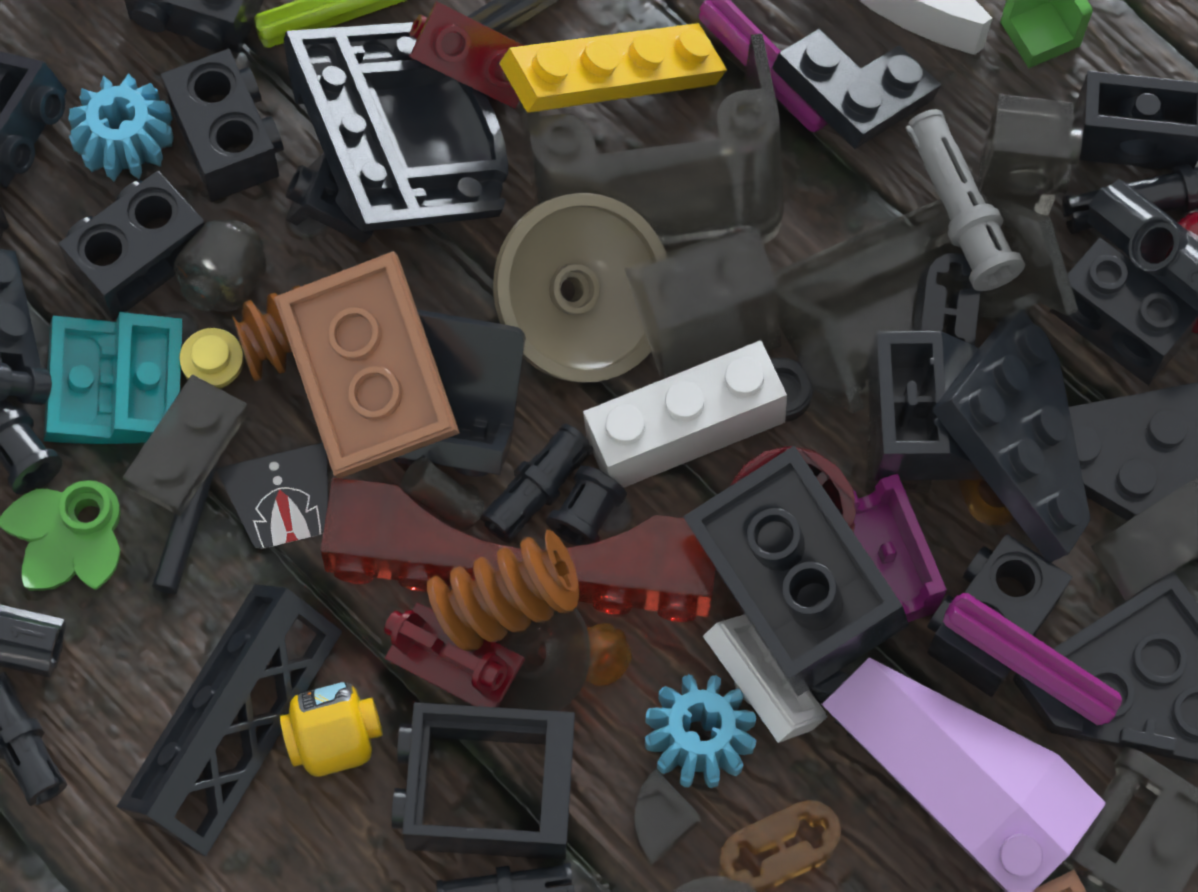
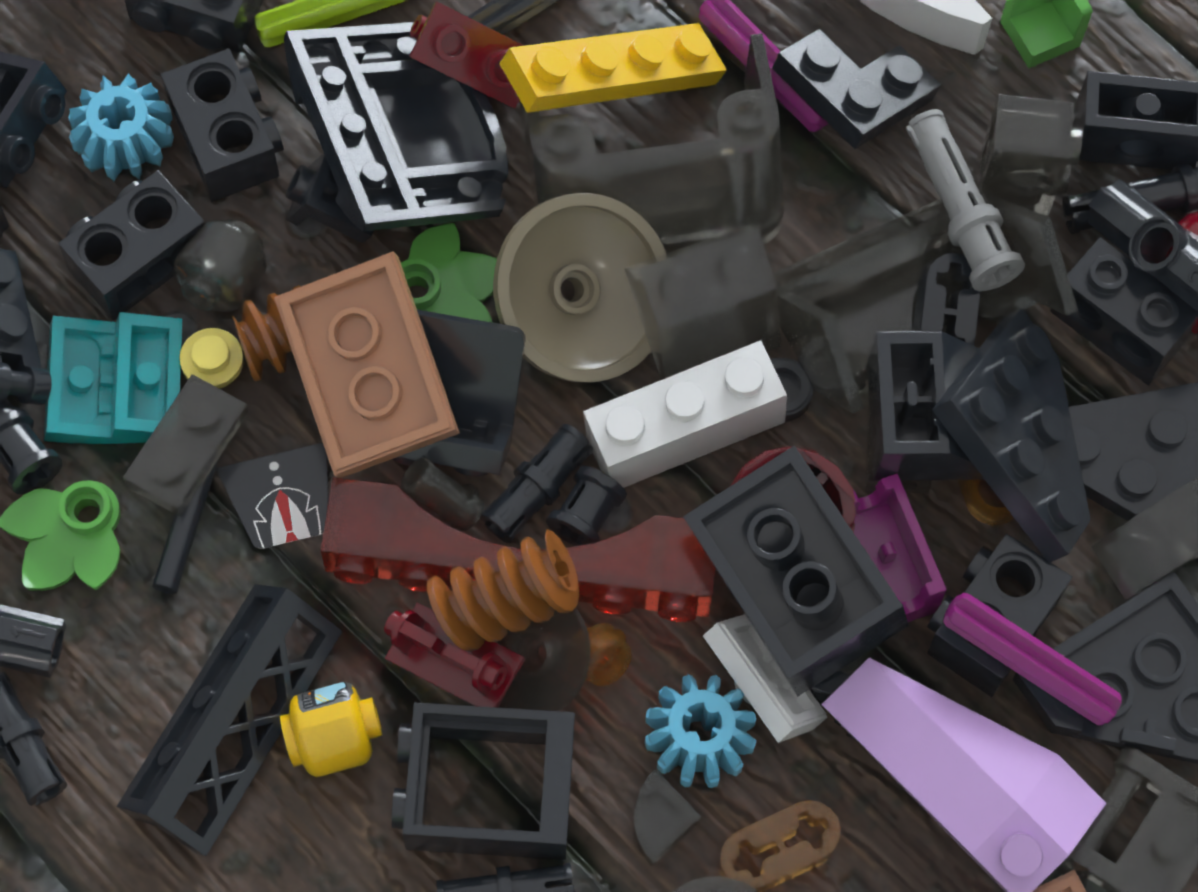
(454, 278): none -> bright green plate

